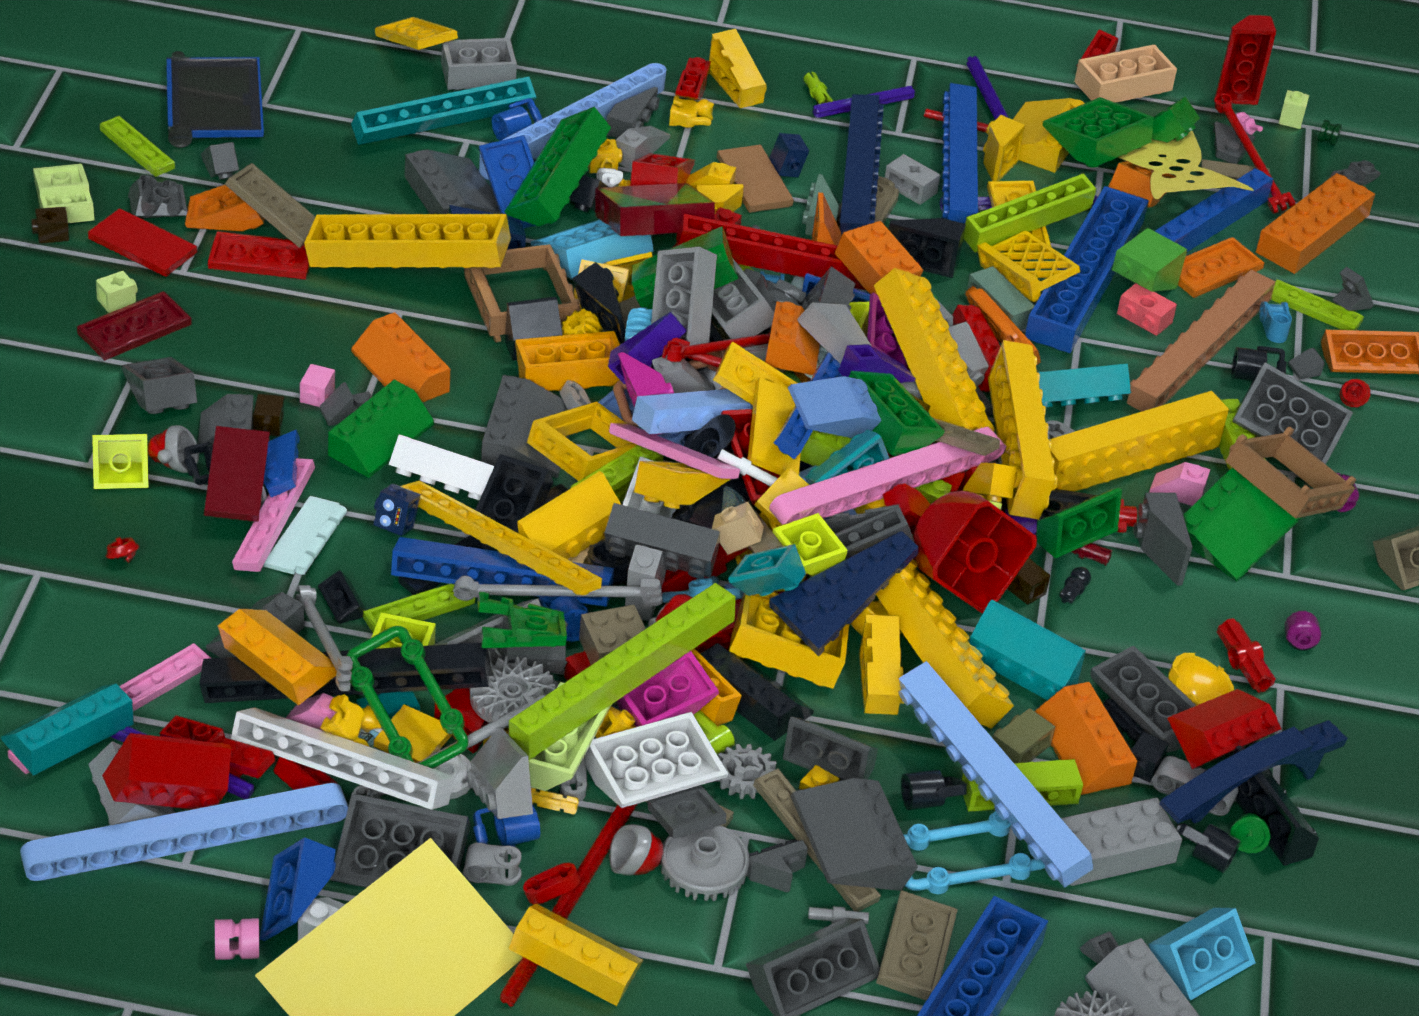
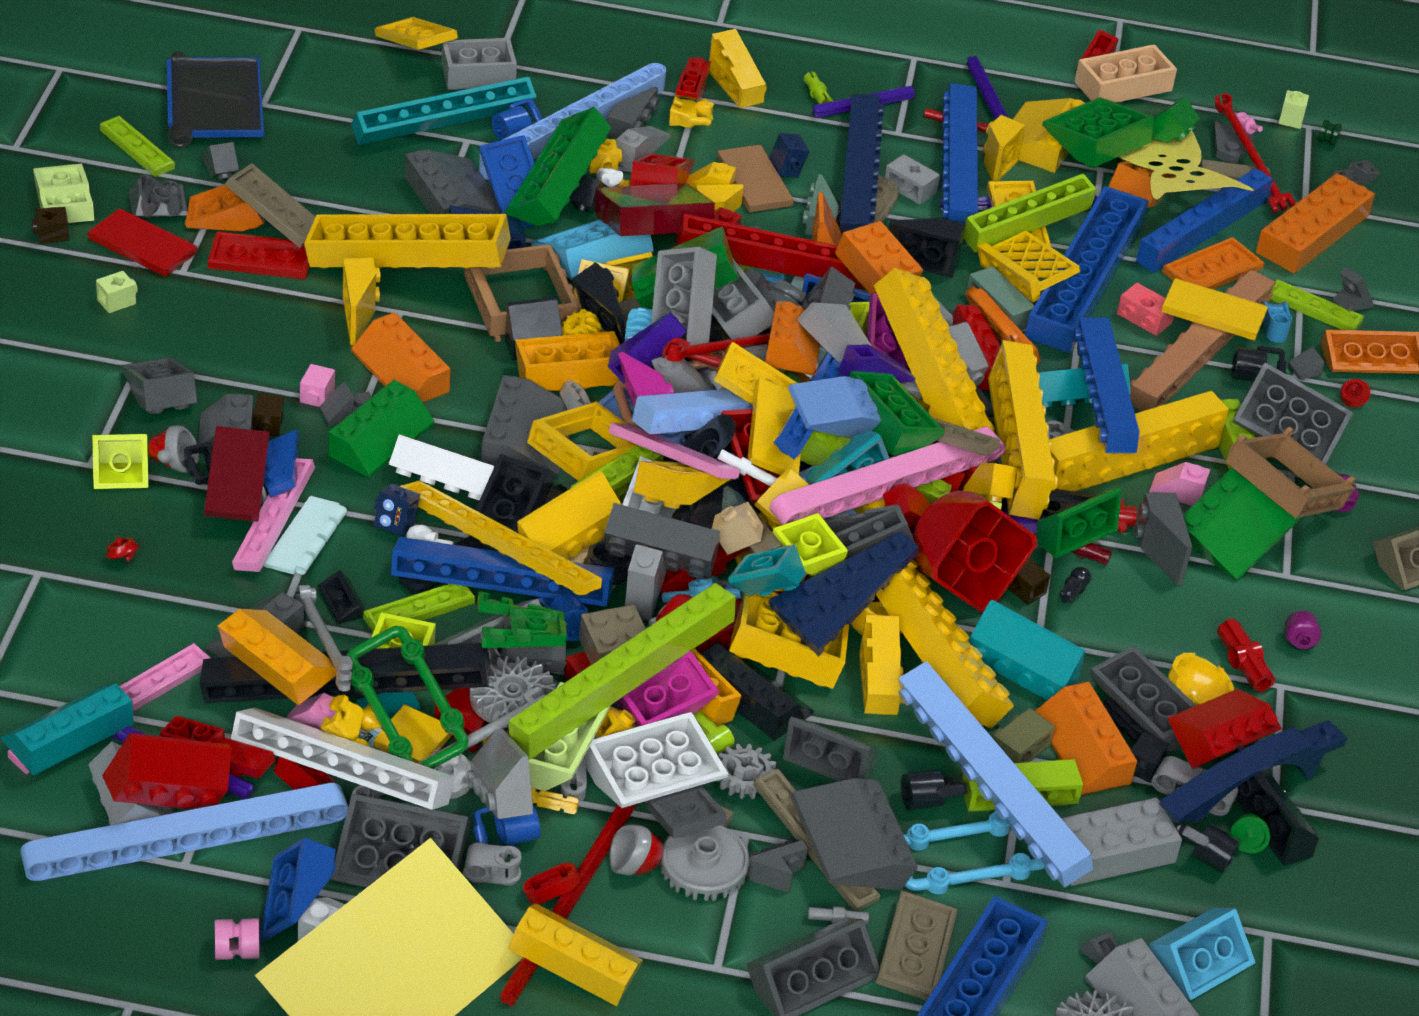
(134, 325): dark red tile -> none
(359, 294): none -> yellow slope
(424, 533): none -> white piece
(649, 590): light grey hinge -> none
(816, 777): yellow plate -> none
(1106, 385): none -> blue brick
(1151, 261): bright green slope -> none
(1214, 309): none -> yellow tile
(1247, 59): red slope -> none

